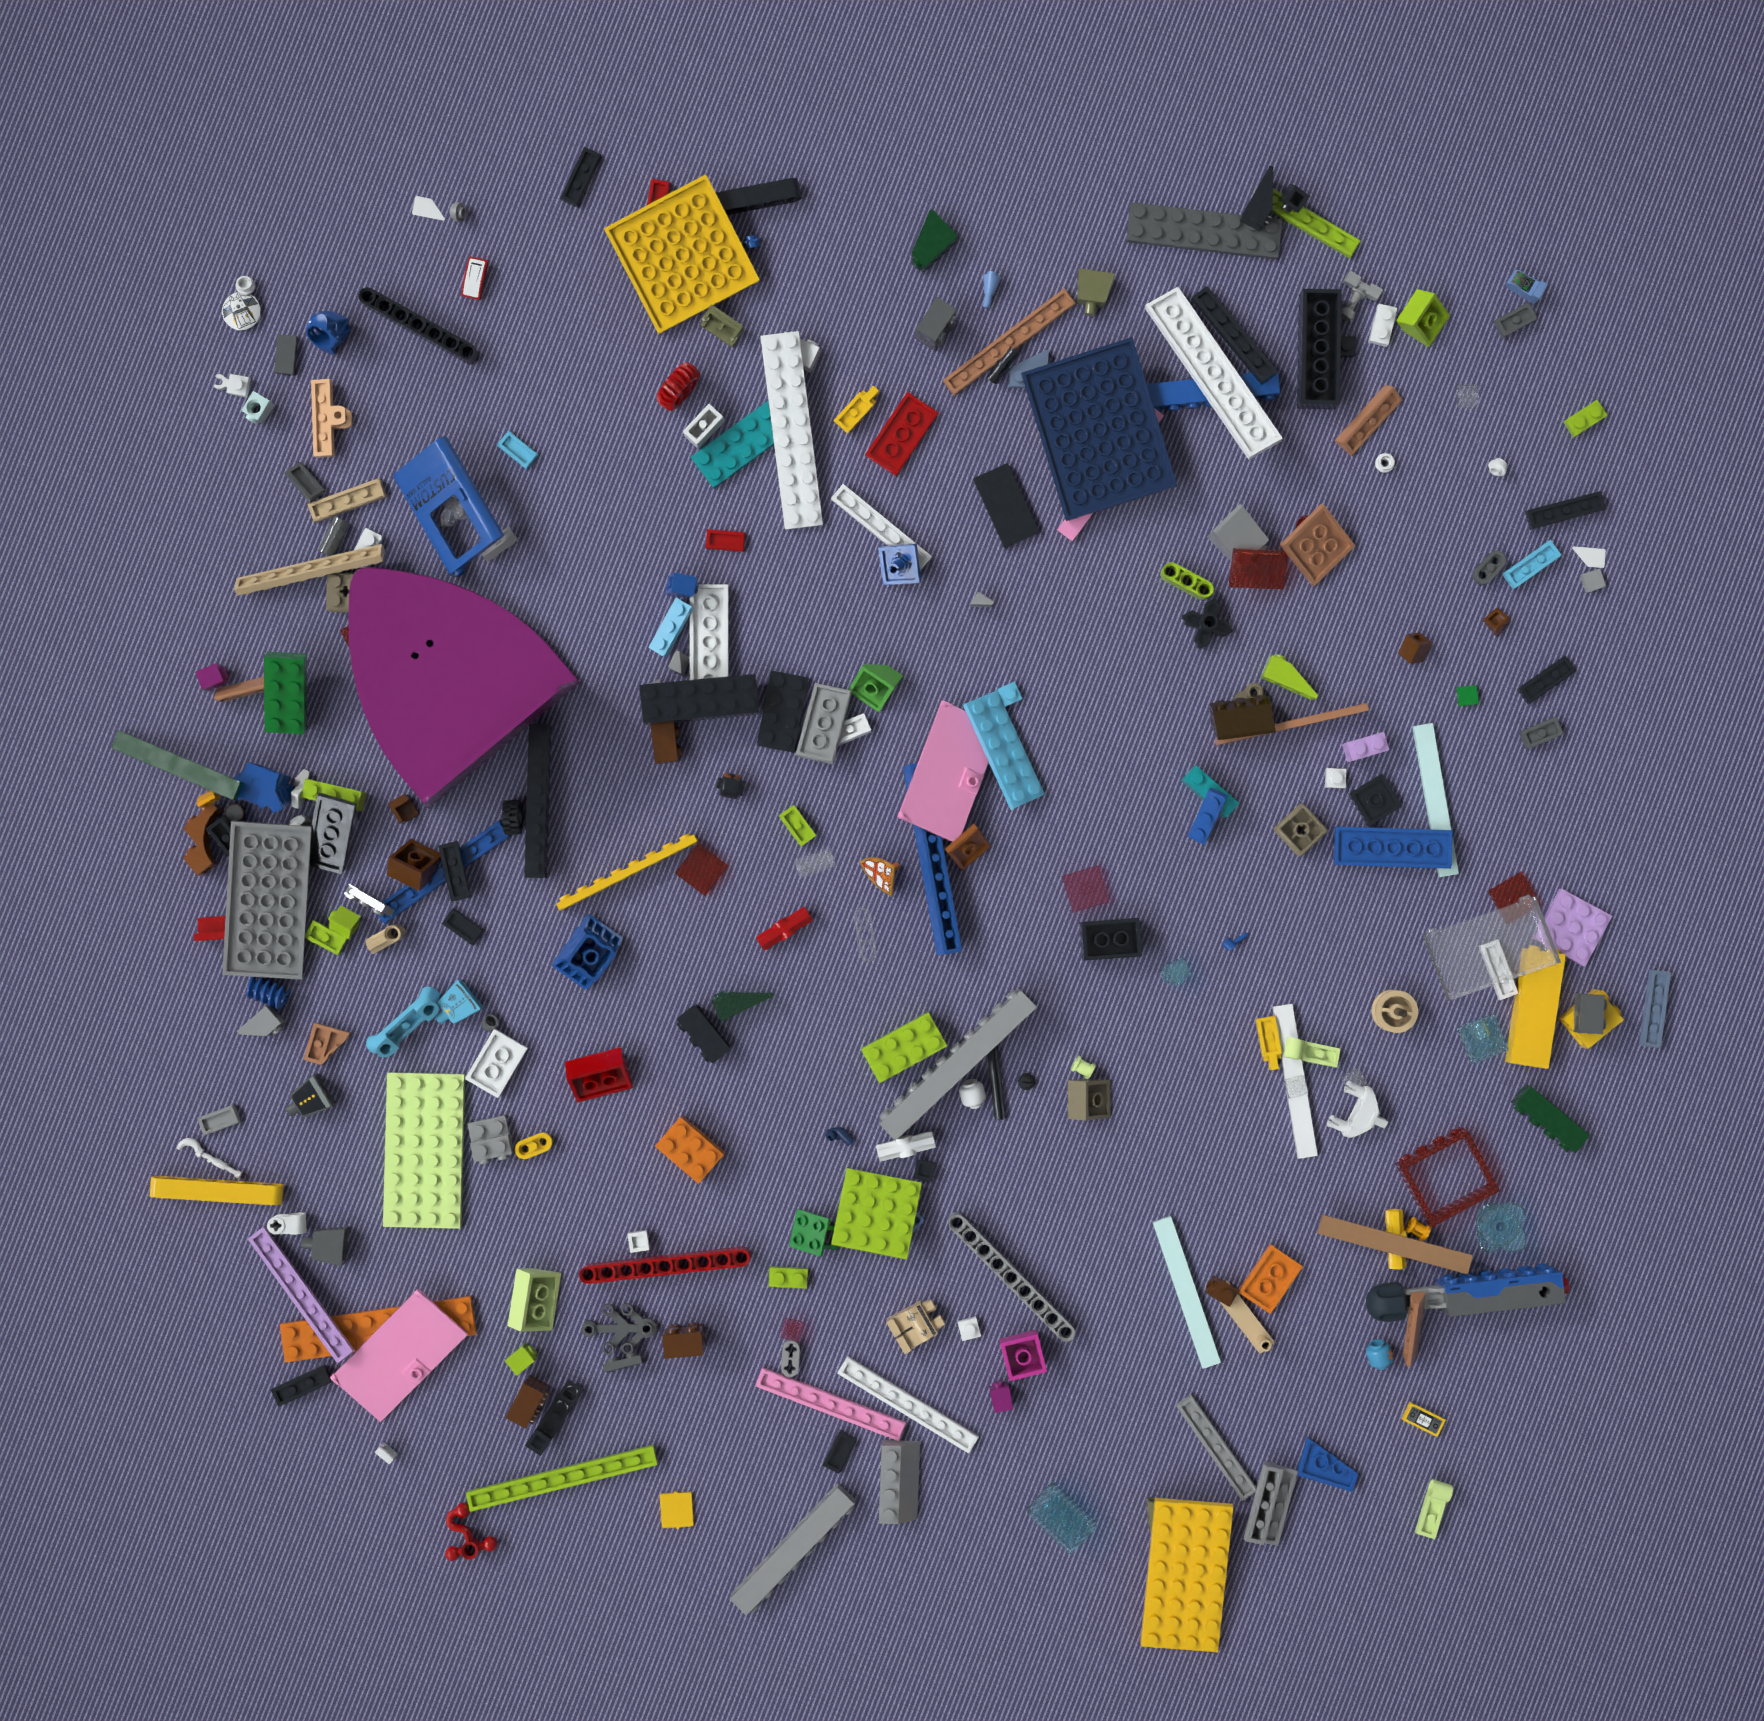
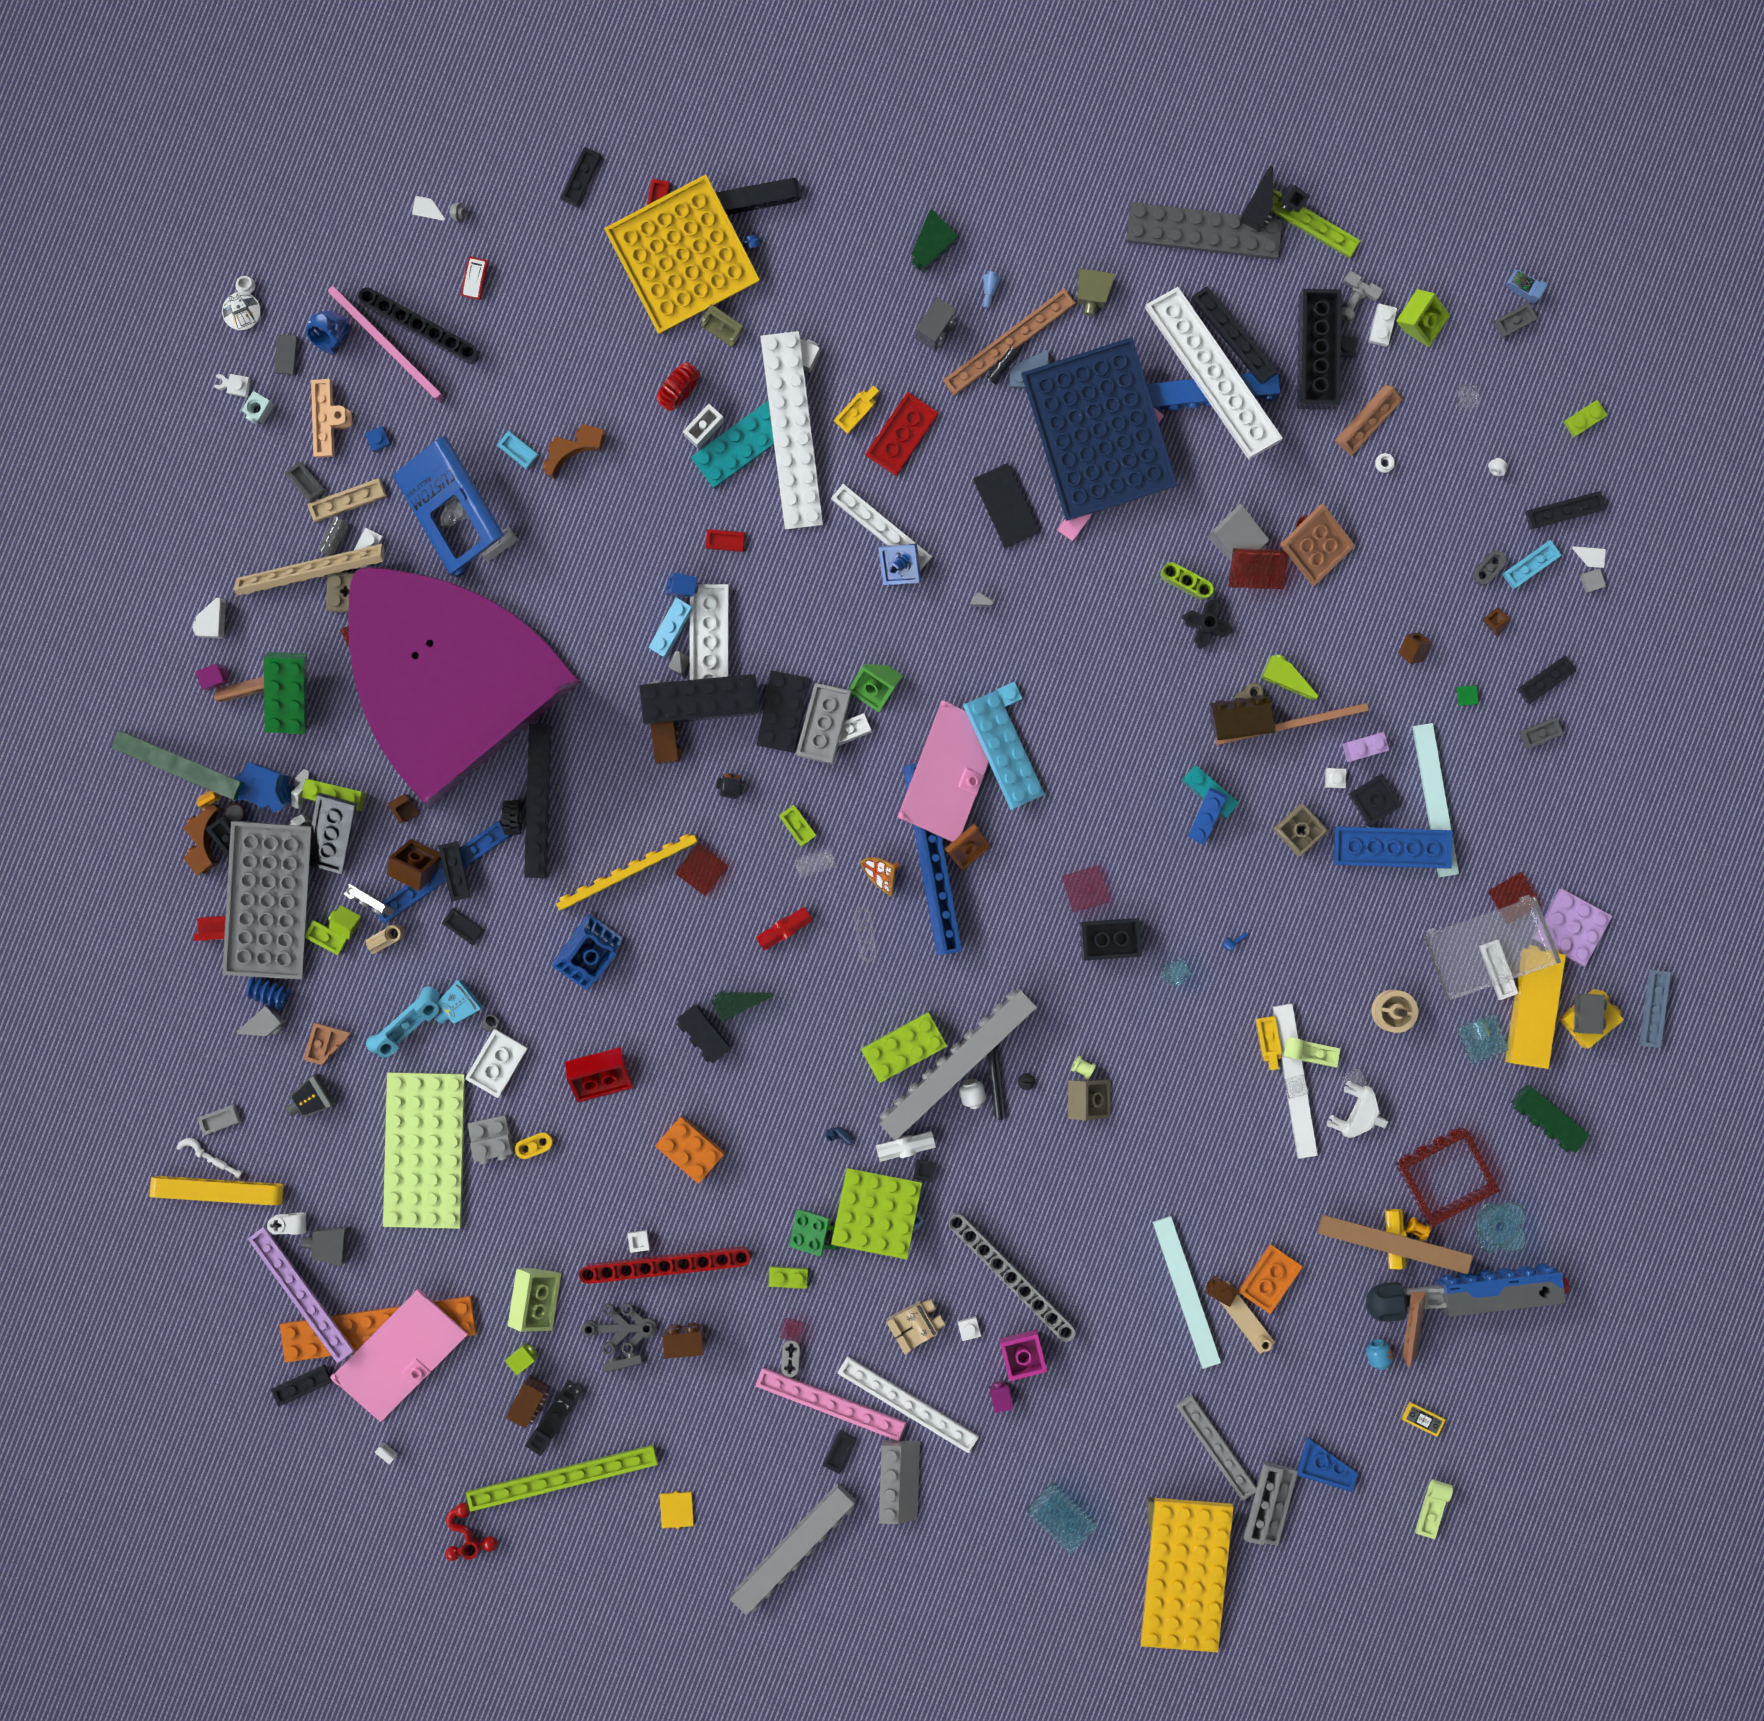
(211, 620): none -> white slope
(377, 439): none -> blue plate
(384, 343): none -> bright pink tile
(560, 449): none -> dark orange arch

